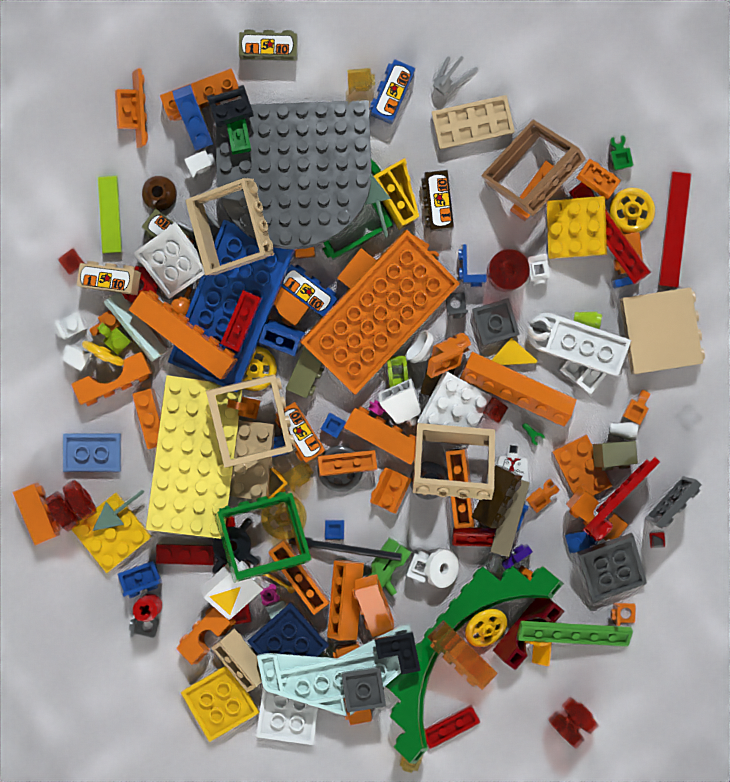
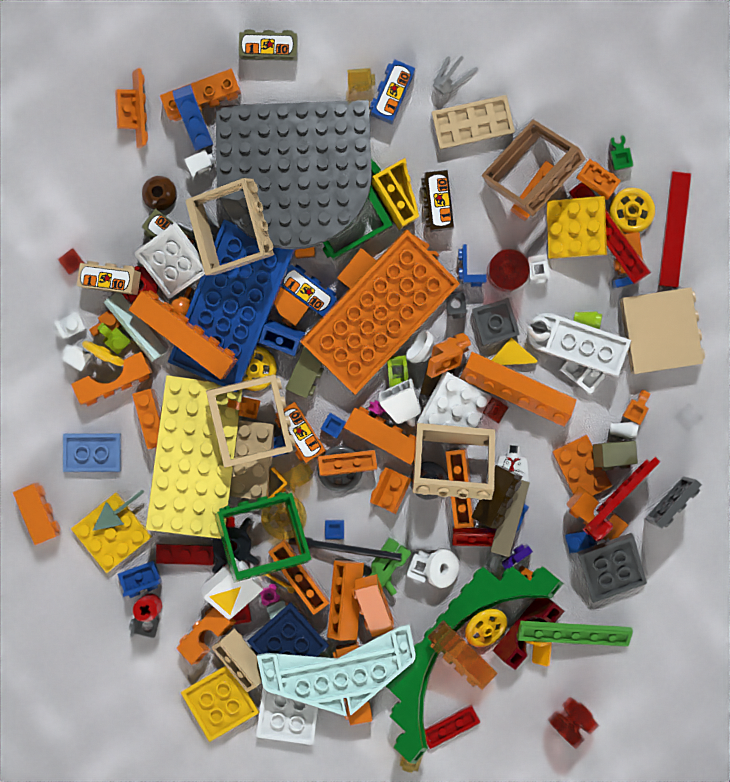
(70, 506): clear red wheel -> none
(110, 214): lime tile -> none
(230, 111): black plate -> none
(239, 137): green plate -> none
(241, 320): red plate -> none
(363, 689): dark grey plate -> none
(376, 195): sand green piece -> none
(401, 645): black plate -> none
(532, 433): green piece -> none
(540, 497): orange plate -> none
(615, 613): orange bracket -> none
(657, 540): sticker -> none

